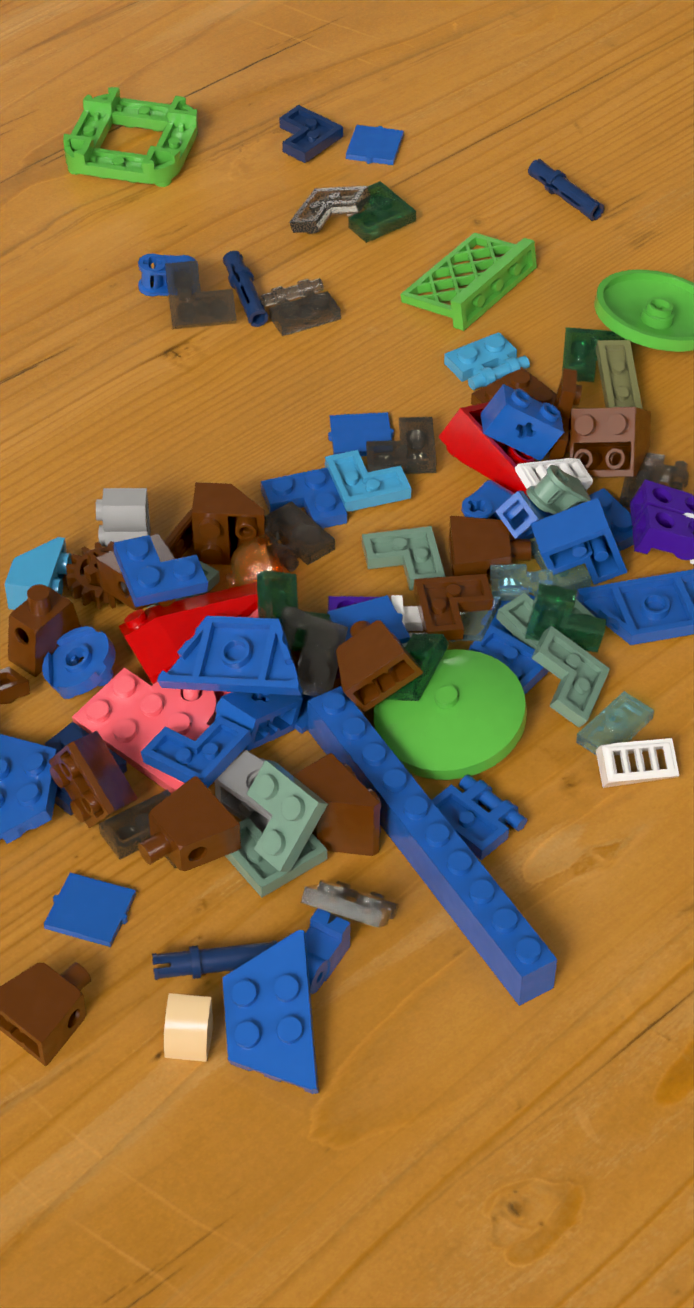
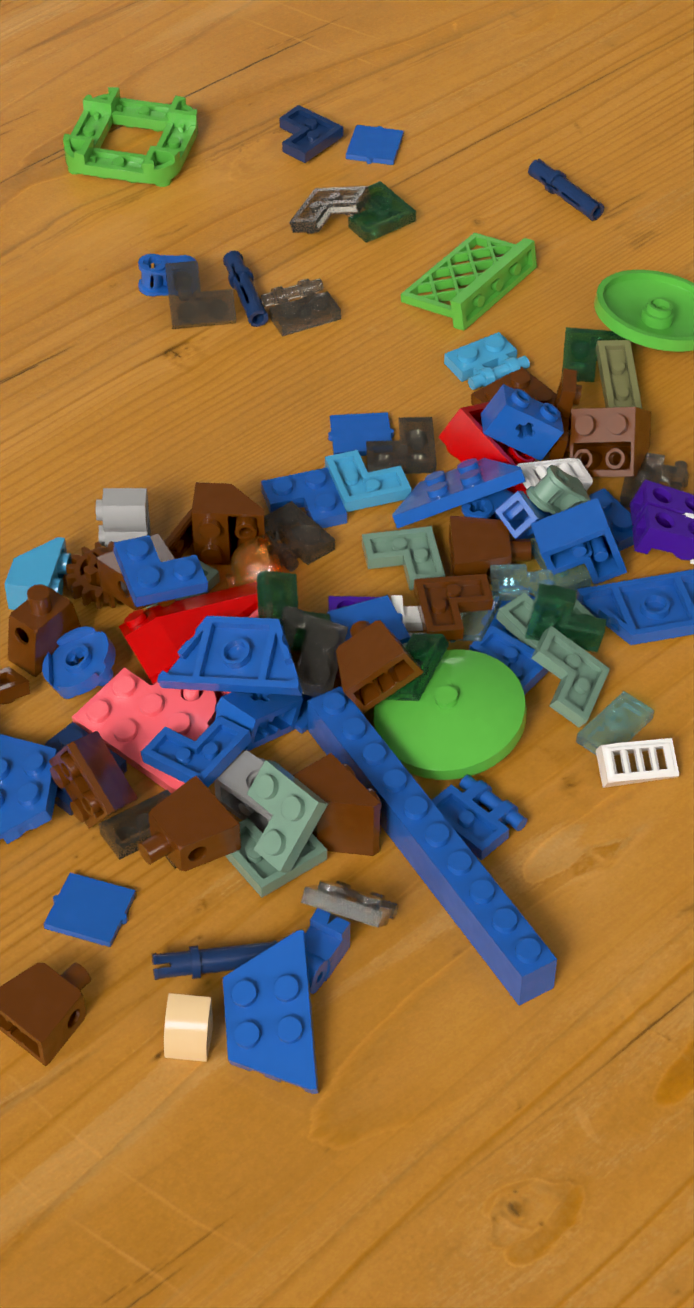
(456, 487): none -> blue wing

